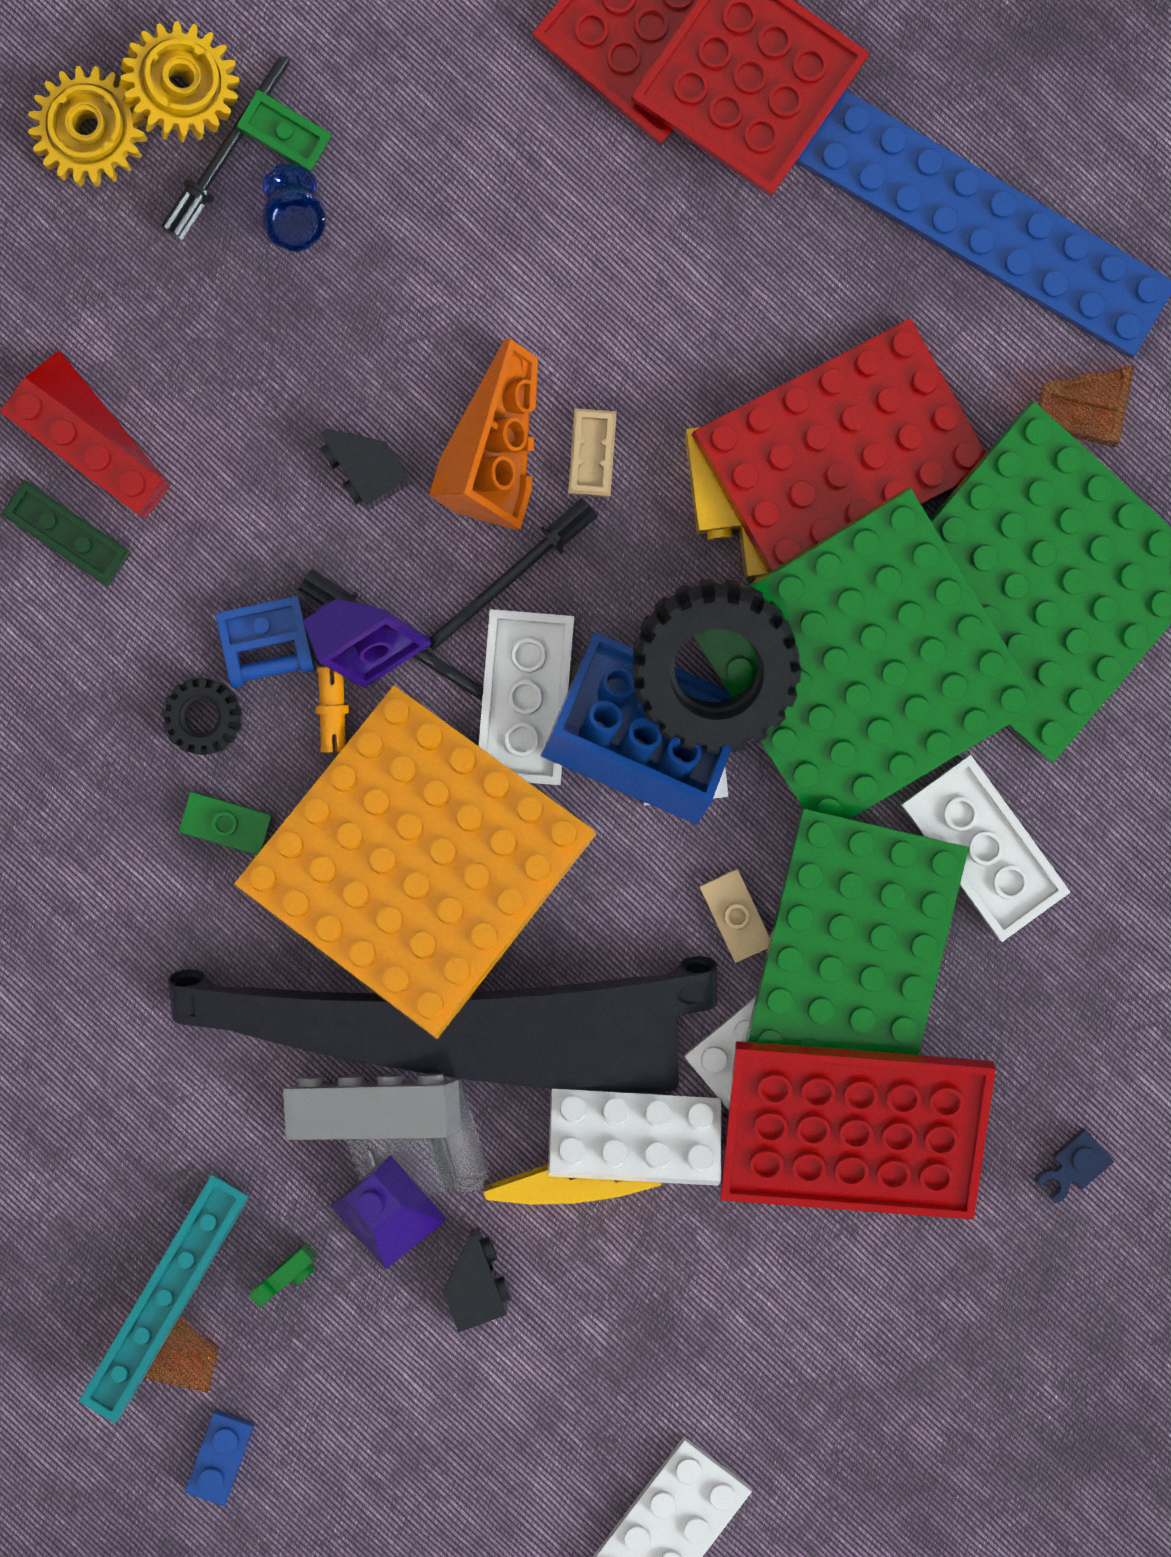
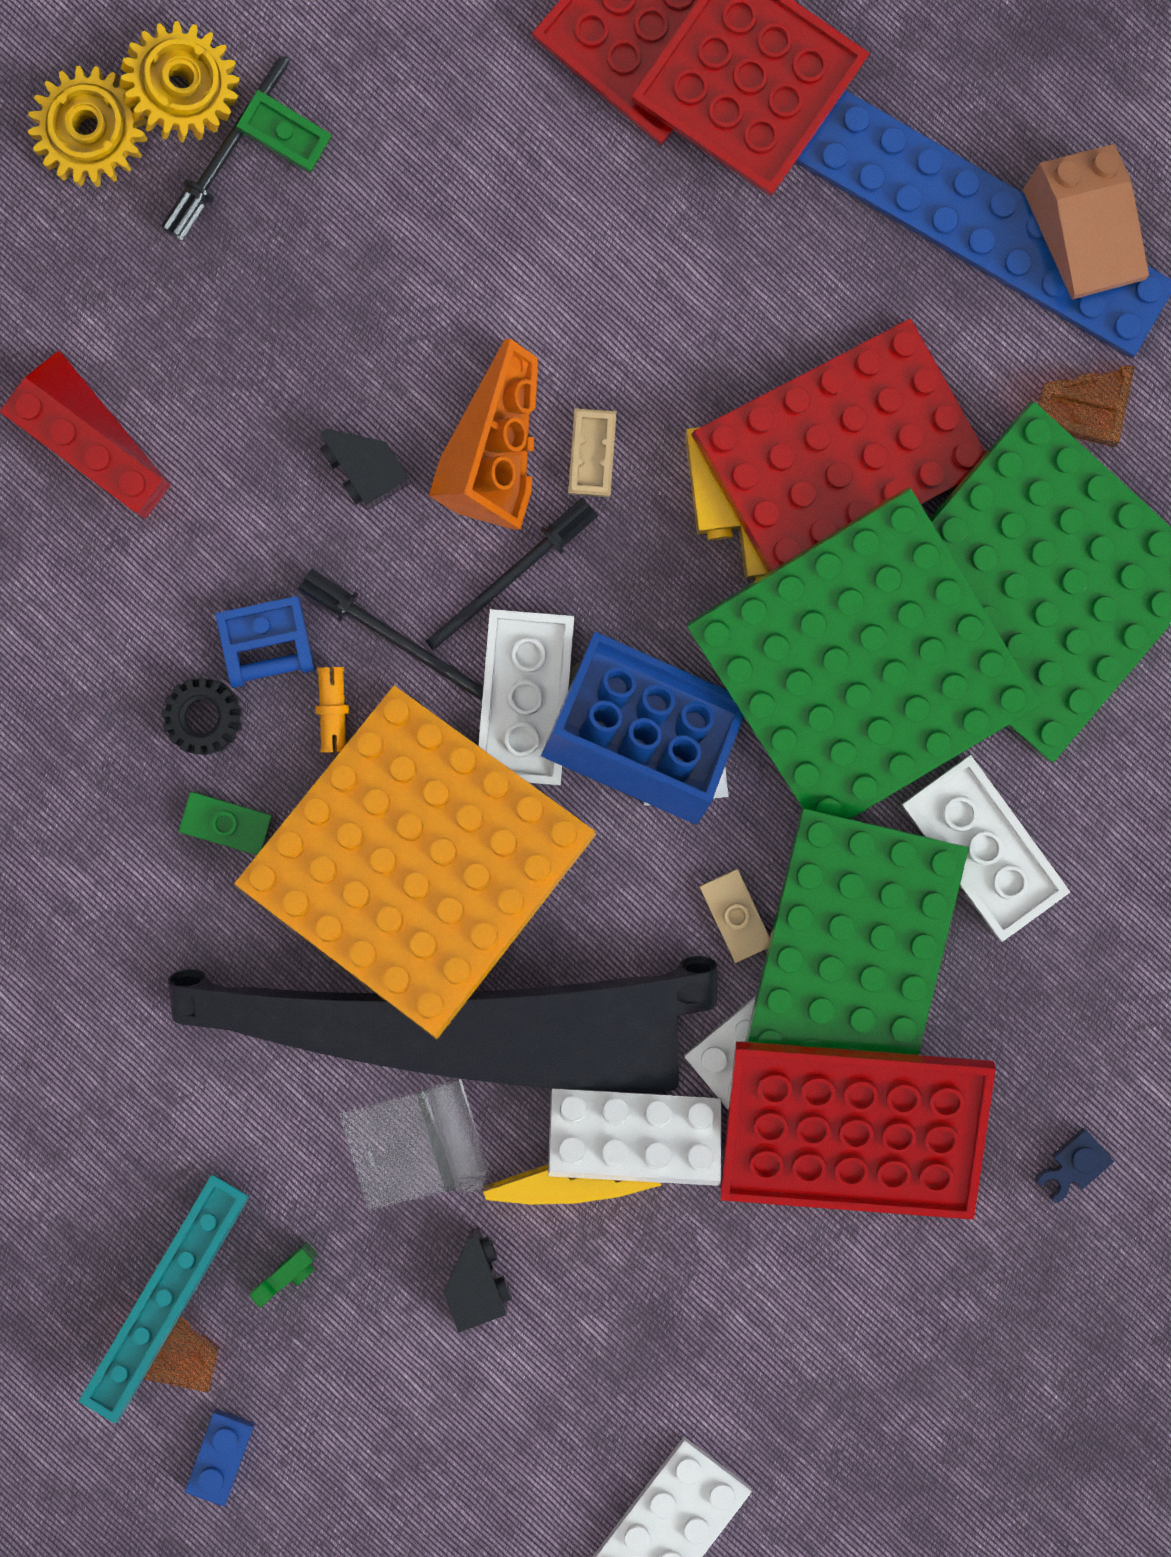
(66, 533): dark green tile -> none
(293, 211): clear blue hair -> none
(361, 640): dark purple slope -> none
(372, 1109): light grey brick -> none
(388, 1212): dark purple slope -> none
(726, 721): black tyre -> none
(1089, 220): none -> nougat slope

